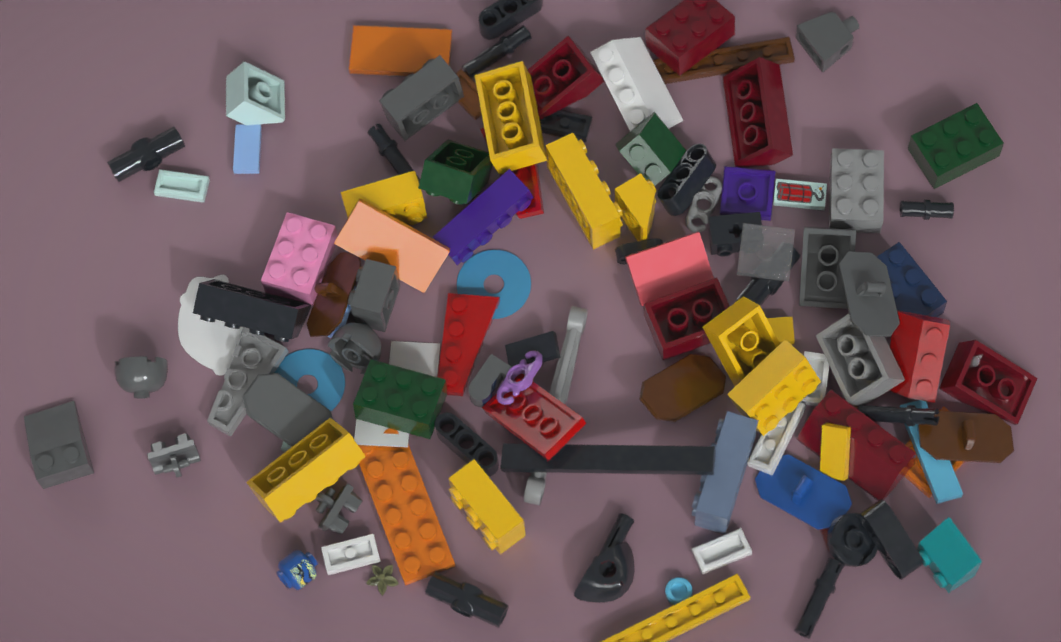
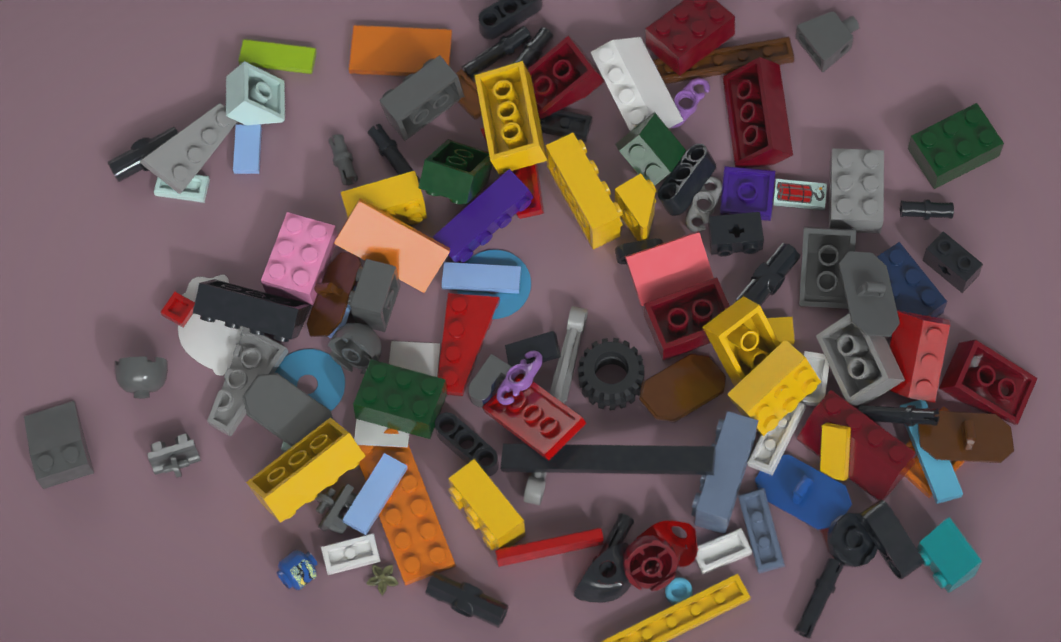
(178, 309): none -> red plate
(187, 152): none -> light grey wing
(278, 56): none -> lime tile
(343, 159): none -> dark grey pin
(375, 494): none -> light blue tile
(481, 277): none -> light blue tile
(534, 48): none -> black pin
(549, 547): none -> red tile
(606, 354): none -> black tyre
(650, 563): none -> dark red cylinder
(664, 530): none -> red piece
(688, 92): none -> medium lavender piece
(761, 530): none -> sand blue tile
(766, 252): clear tile -> none
(952, 262): none -> black brick

